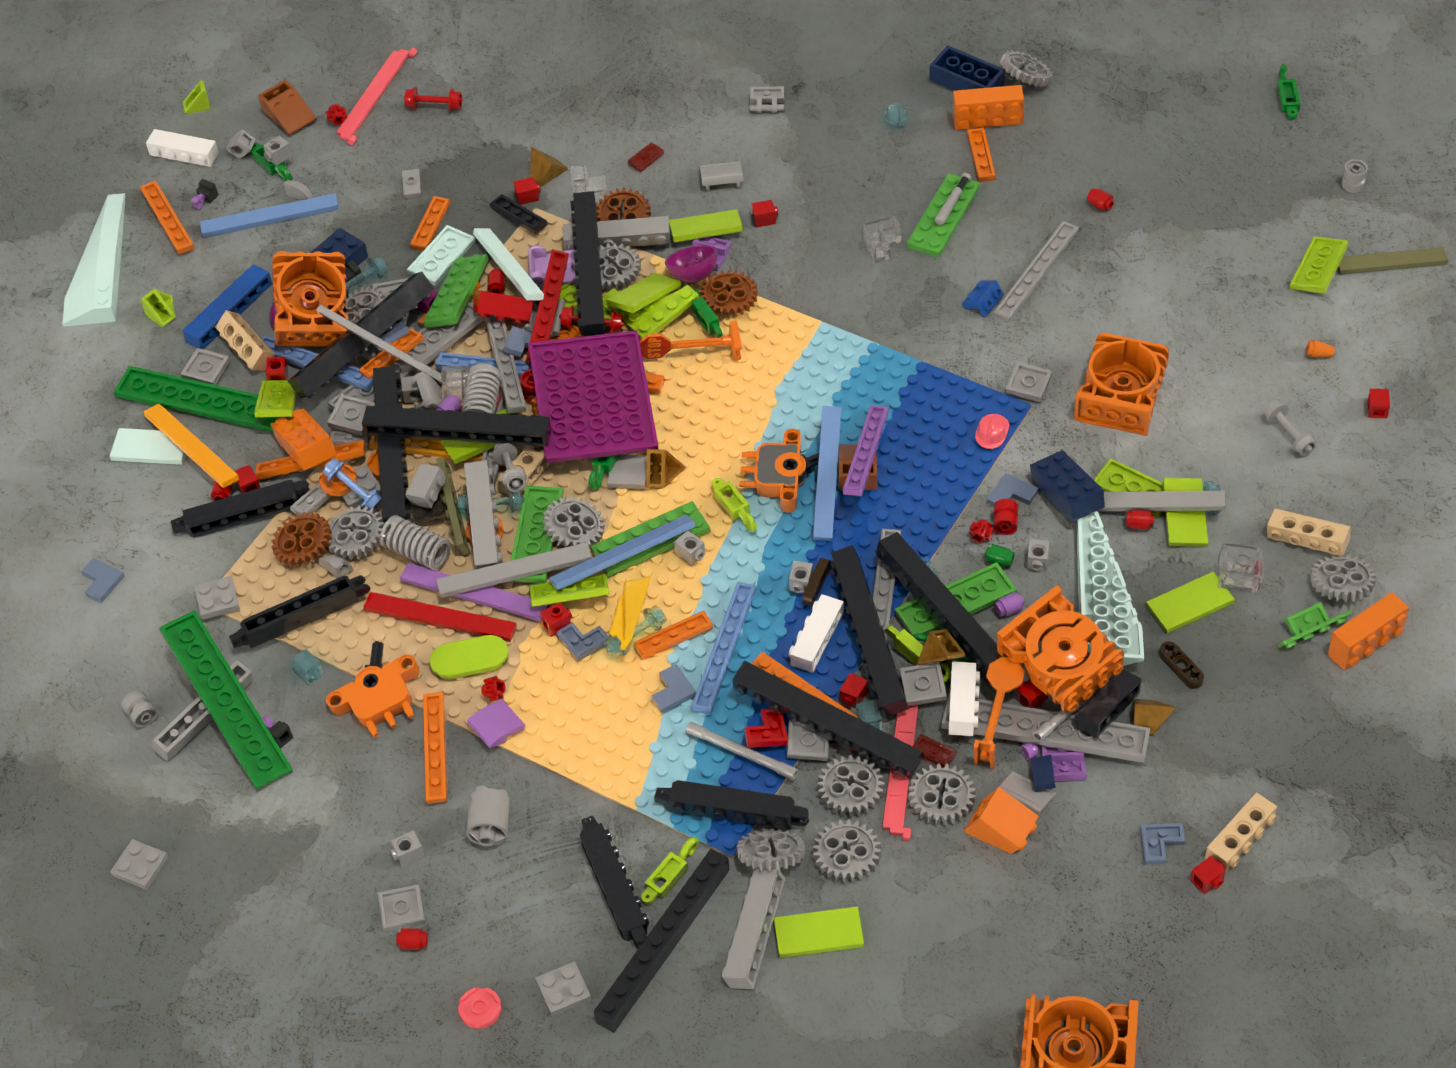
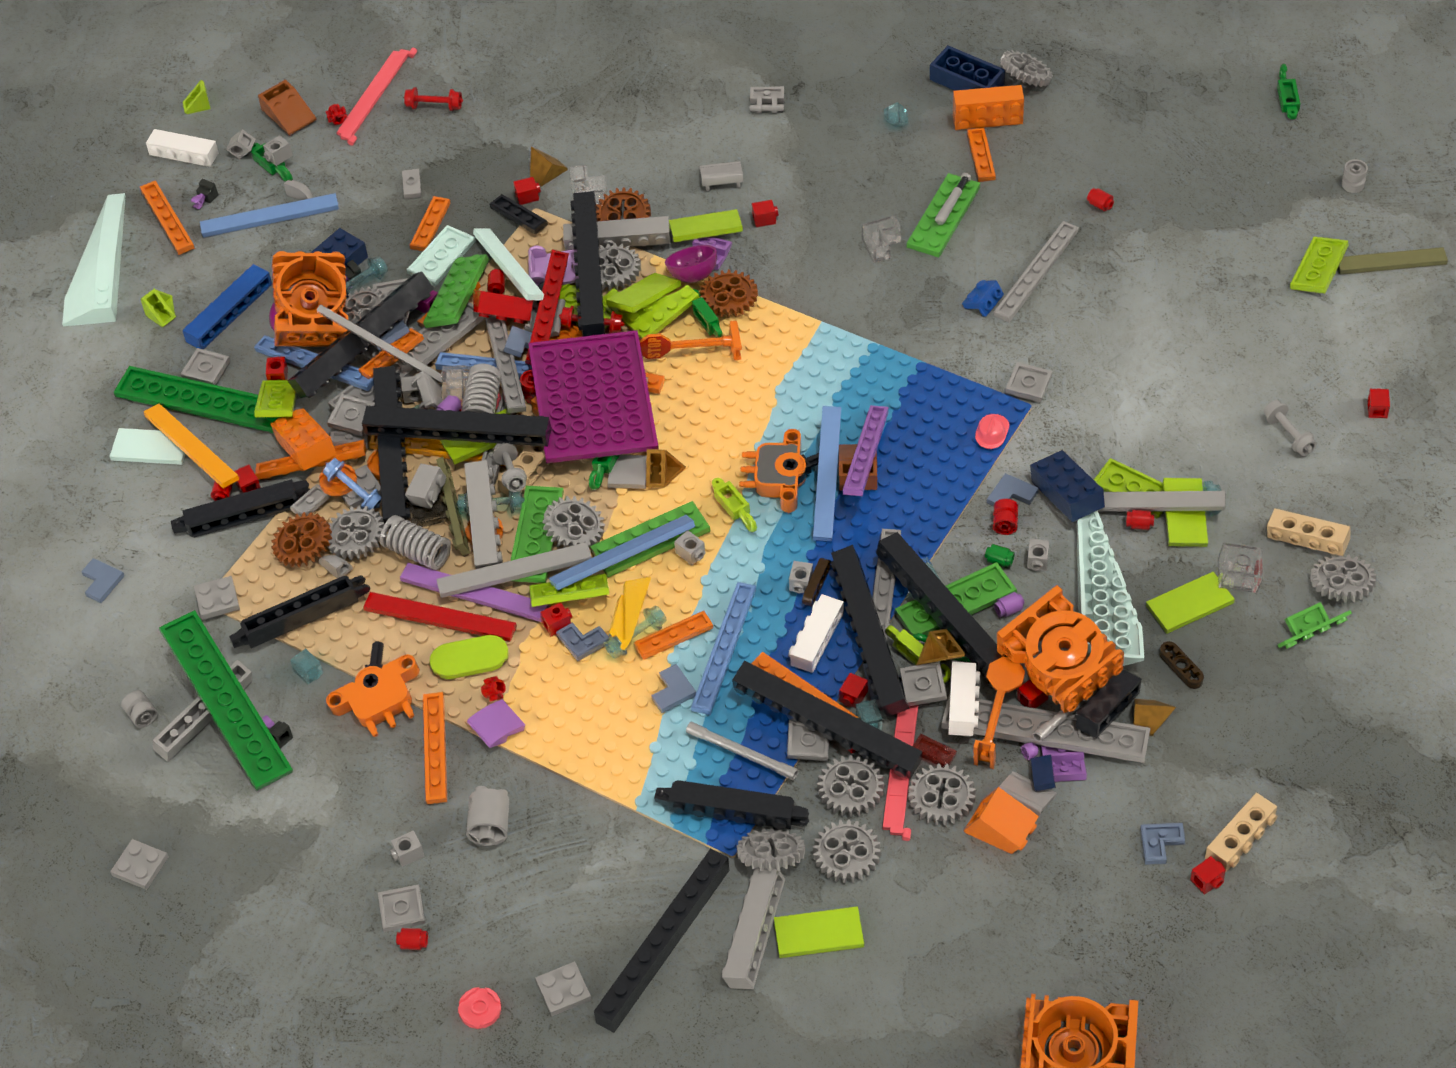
(244, 340): tan brick -> none
(612, 882): black hinge -> none
(645, 157): clear red plate -> none
(671, 870): lime piece -> none
(770, 734): red plate -> none
(981, 531): red gear -> none
(1115, 385): orange brick -> none
(1319, 349): orange cone -> none
(1368, 631): orange brick -> none

